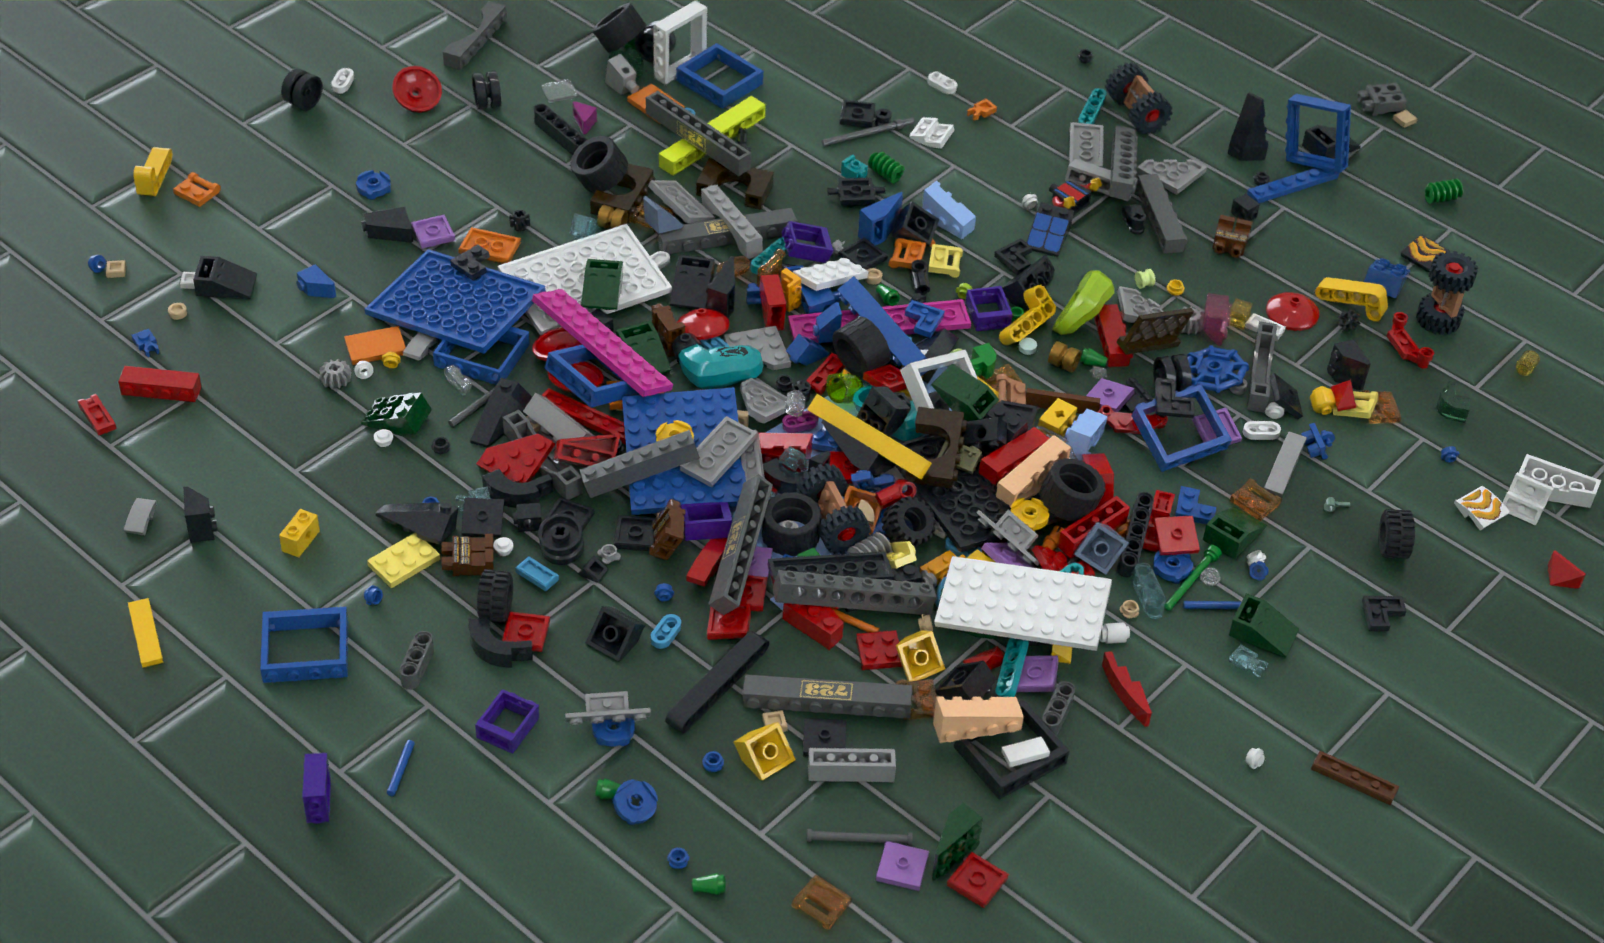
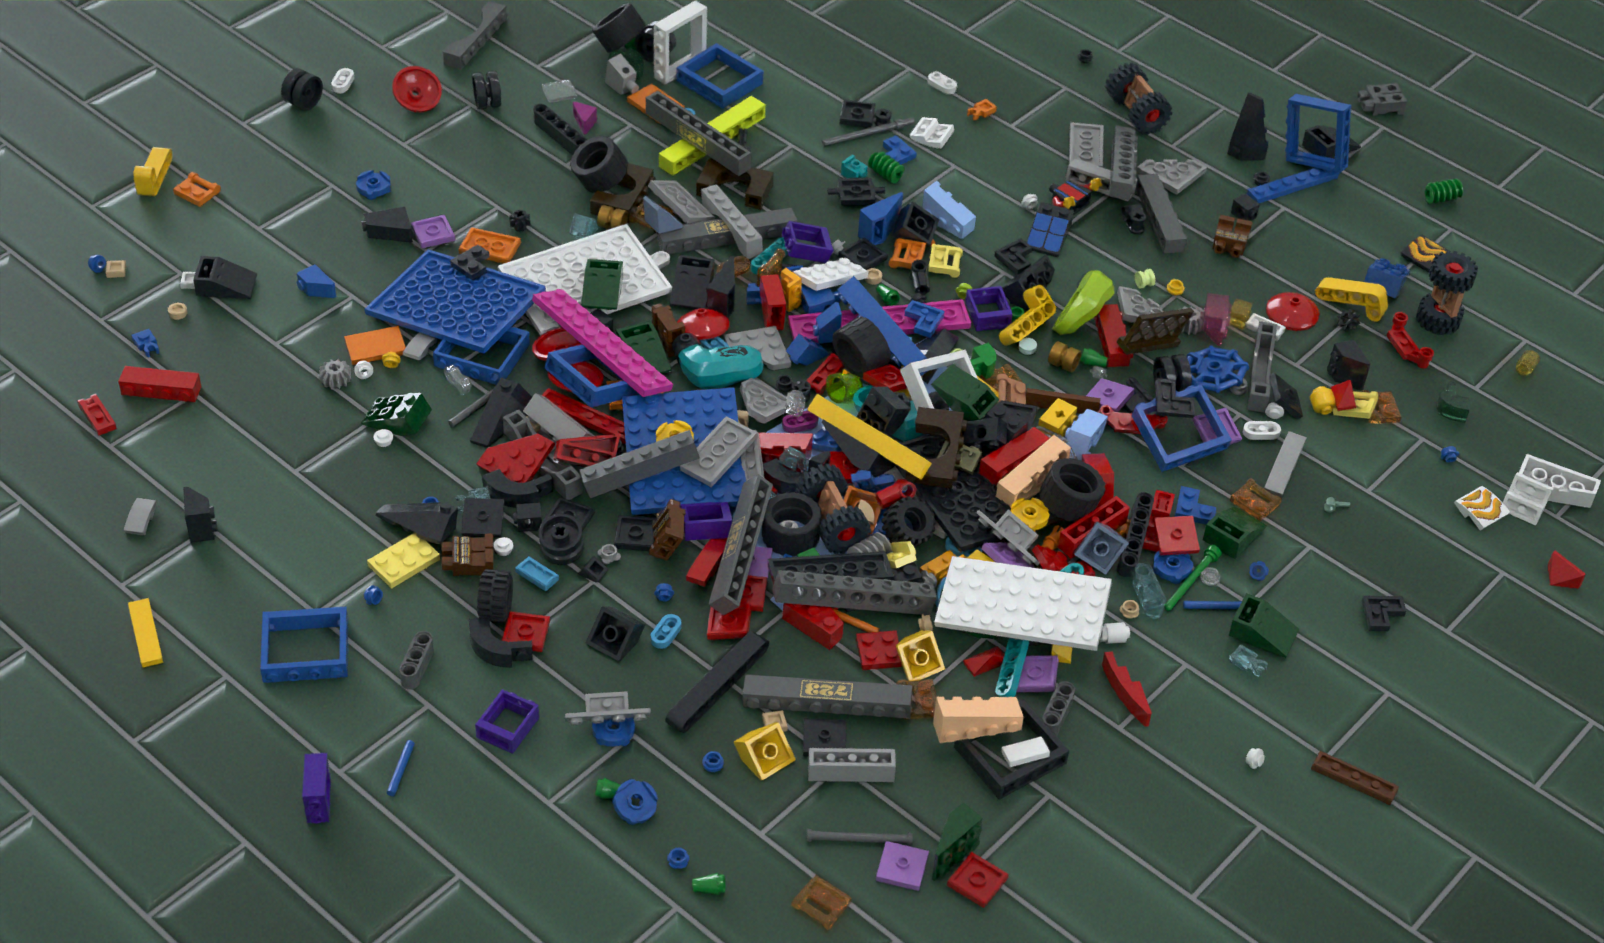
(299, 533): yellow brick -> none
(440, 445): black plate -> none
(899, 150): none -> blue plate
(967, 681): black slope -> none
(1094, 110): teal beam -> none
(1255, 556): white plate -> none
(1319, 447): blue hips -> none
(1396, 534): black tyre -> none
(1405, 118): tan tile -> none

